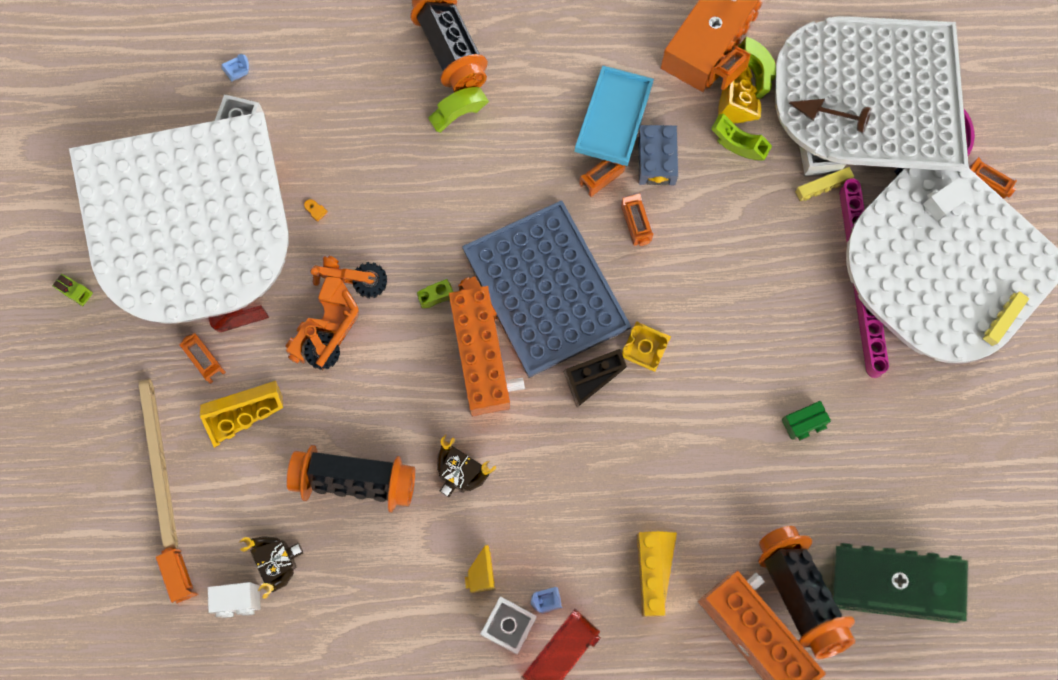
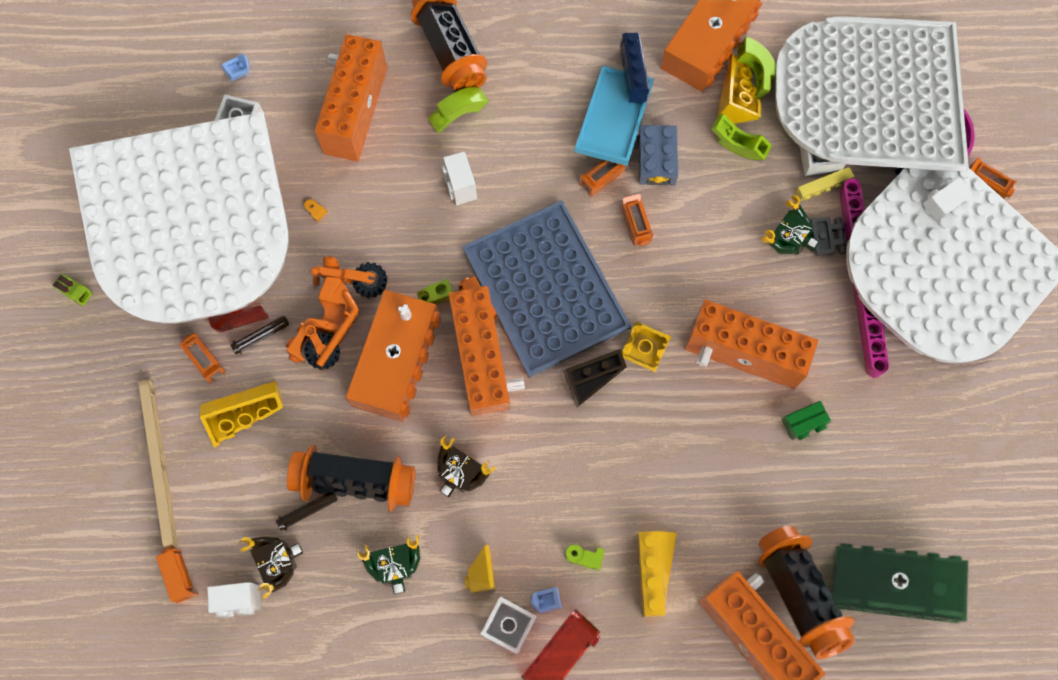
(259, 335): none -> dark brown axle
(305, 511): none -> dark brown axle
(351, 97): none -> orange piece
(393, 563): none -> dark green torso
(394, 356): none -> orange piece
(459, 178): none -> white brick
(585, 558): none -> lime leg
(634, 68): none -> dark blue brick
(730, 67): orange window -> none
(751, 345): none -> orange piece
(792, 232): none -> dark green torso
(811, 108): reddish brown piece -> none
(823, 233): none -> dark grey plate
(1005, 318): light yellow piece -> none

